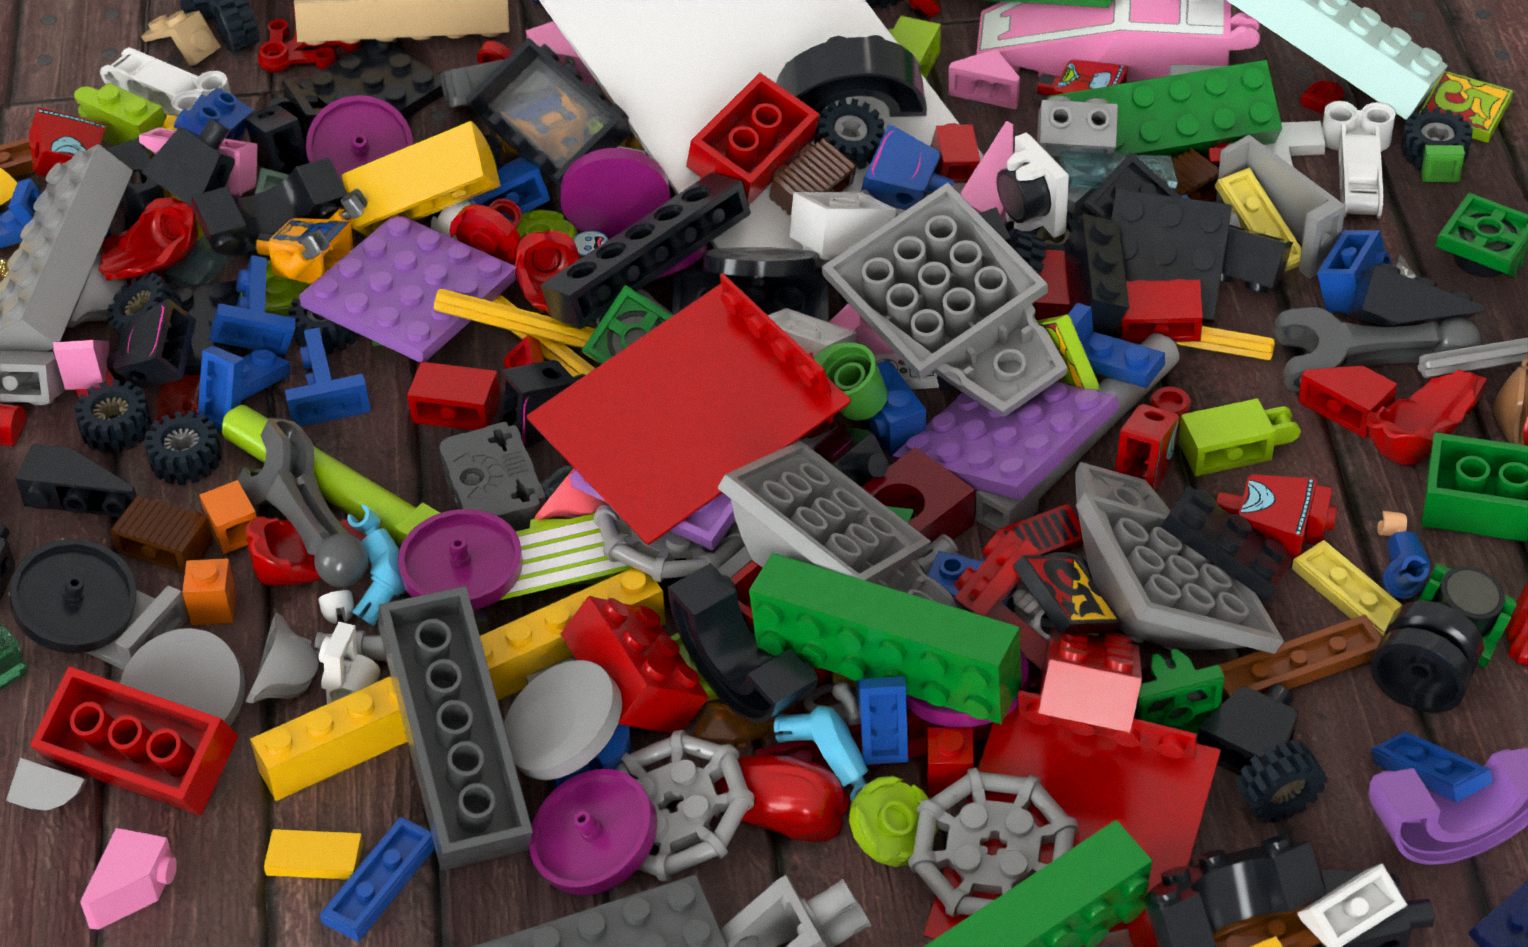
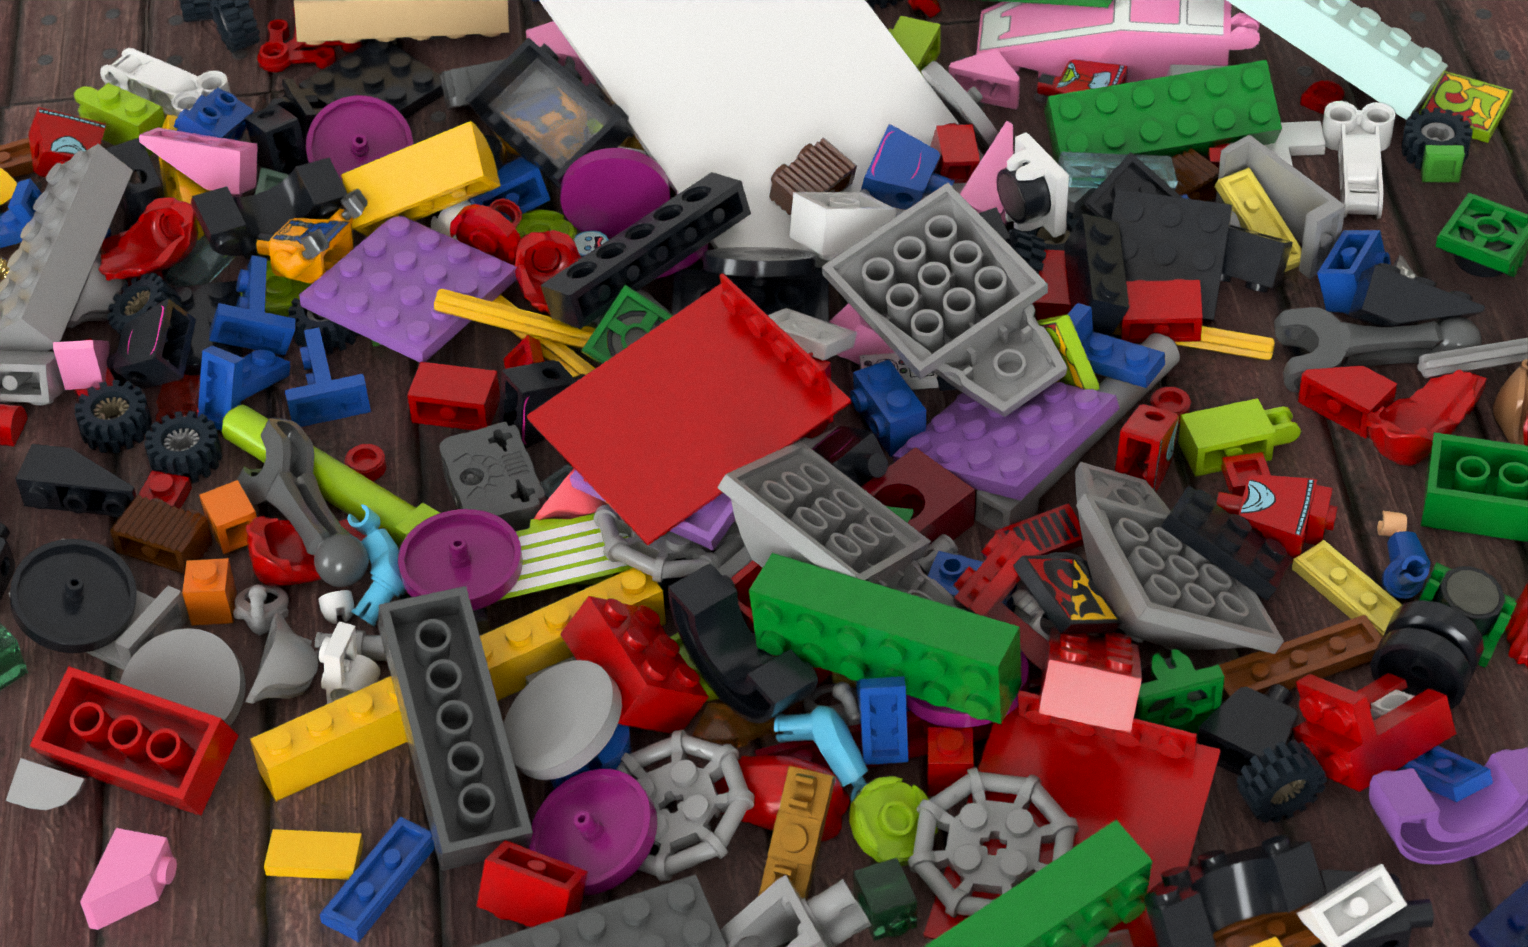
(167, 487): none -> red plate
(187, 31): tan bracket -> none
(192, 162): black torso -> none
(256, 613): none -> light grey piece
(367, 460): none -> red tile
(492, 51): red tile -> none
(529, 886): none -> red brick
(753, 136): red brick -> none
(798, 829): none -> pearl gold plate
(846, 116): black bush -> none
(857, 68): black brick -> none
(857, 375): bright green hat -> none
(886, 899): none -> clear green brick
(961, 103): none -> light grey piece
(1077, 126): light grey brick -> none
(1238, 469): none -> red plate
(1369, 728): none -> red brick

